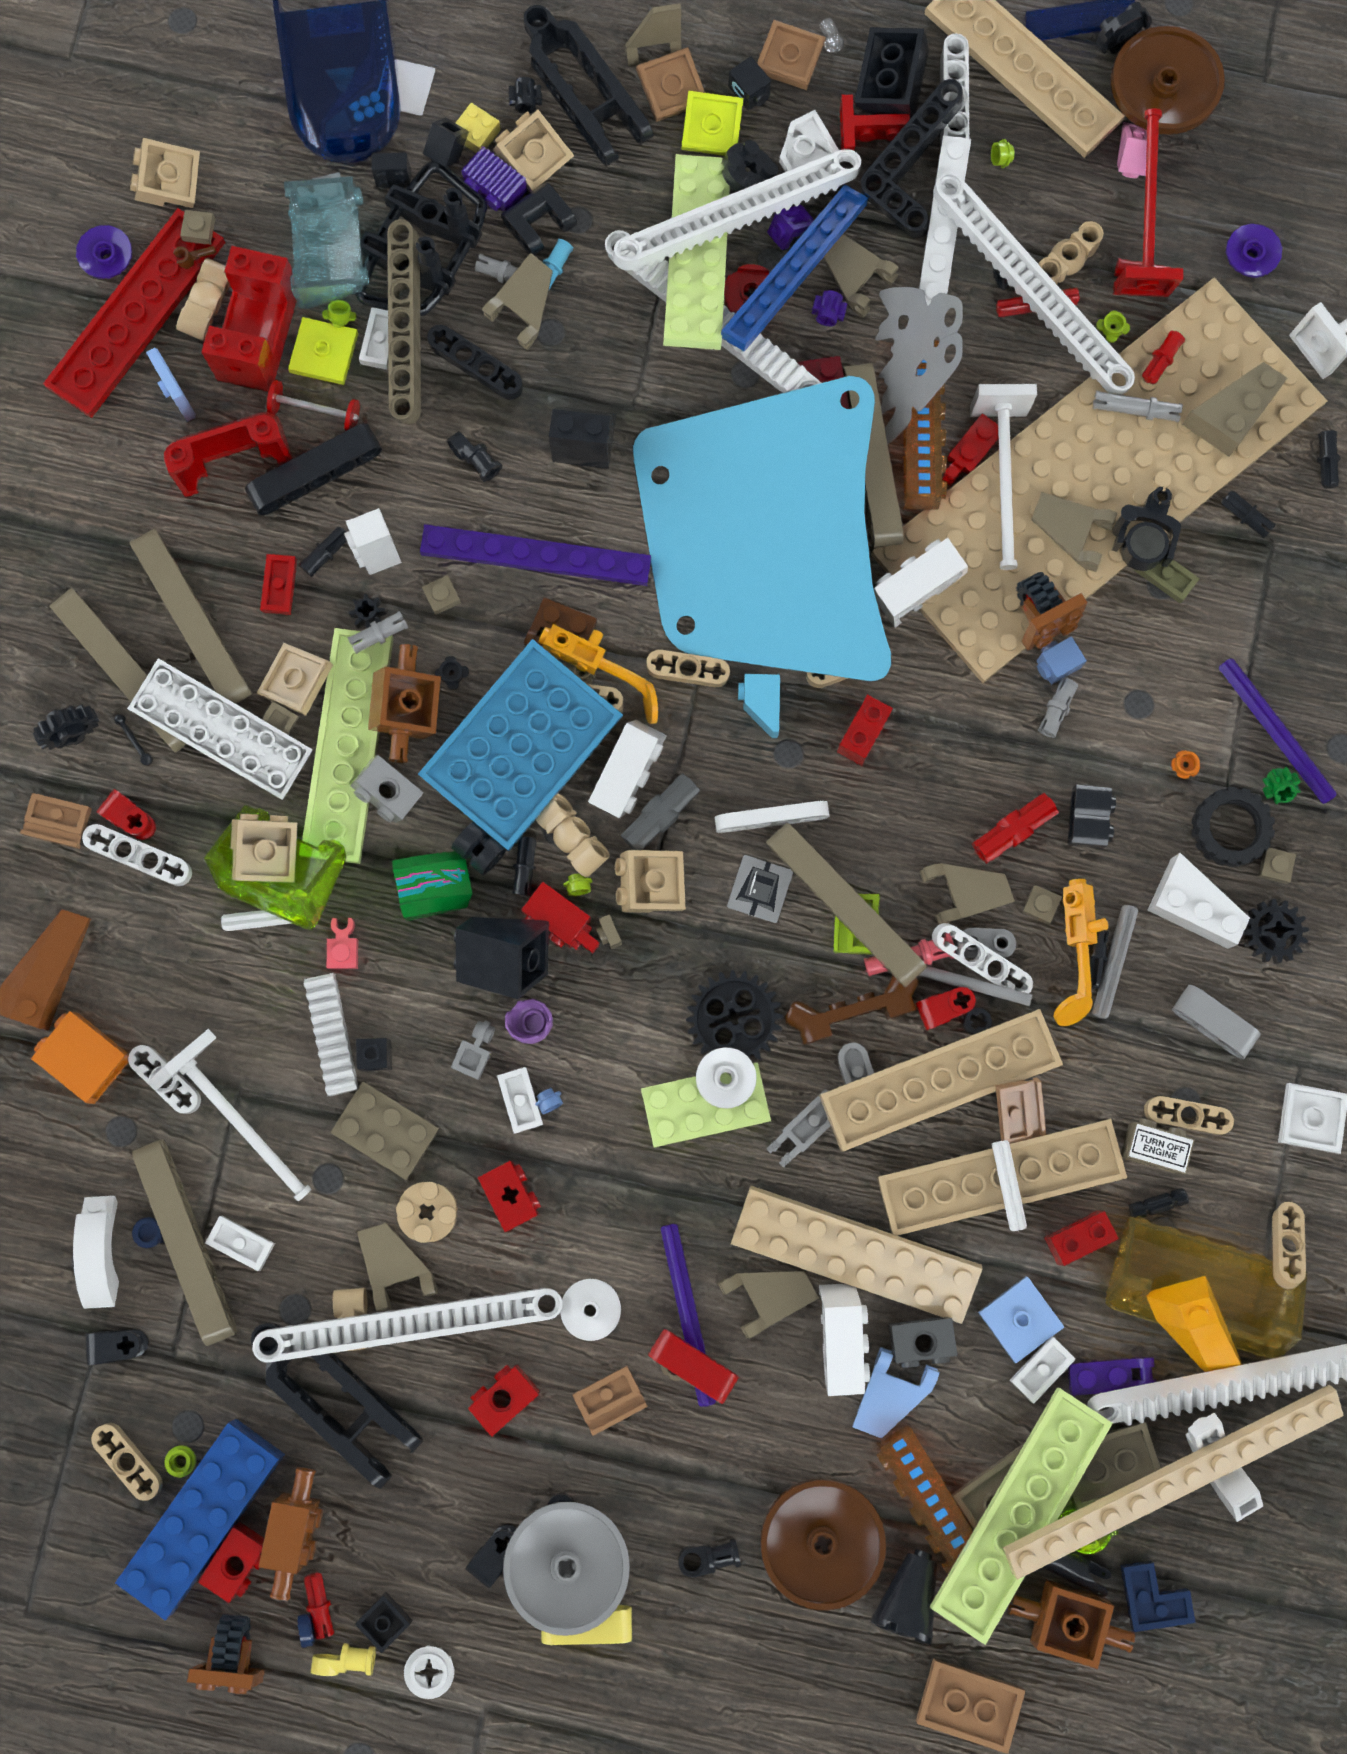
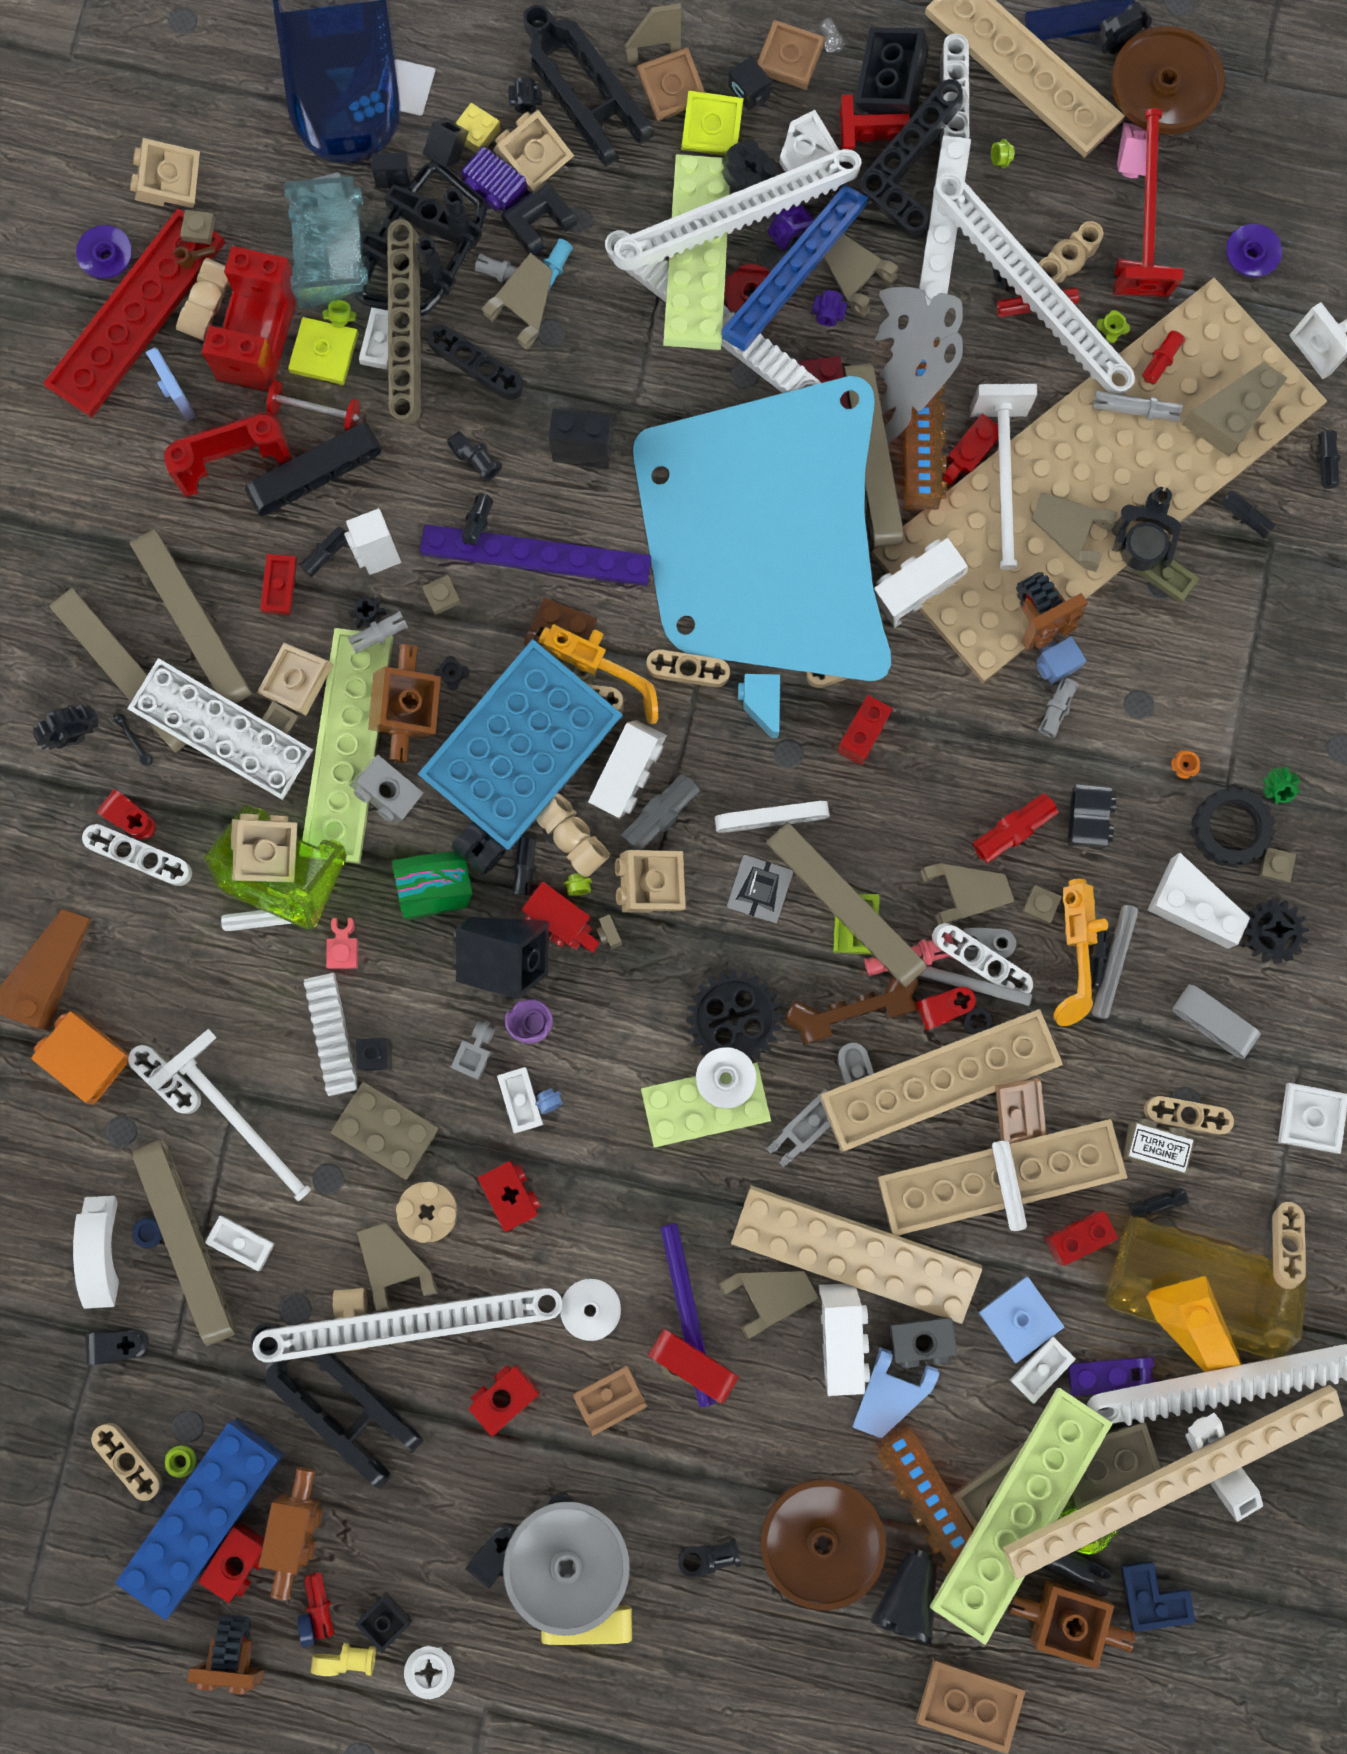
(55, 820): medium nougat plate -> none
(476, 519): none -> black axle
(1277, 731): dark purple axle -> none

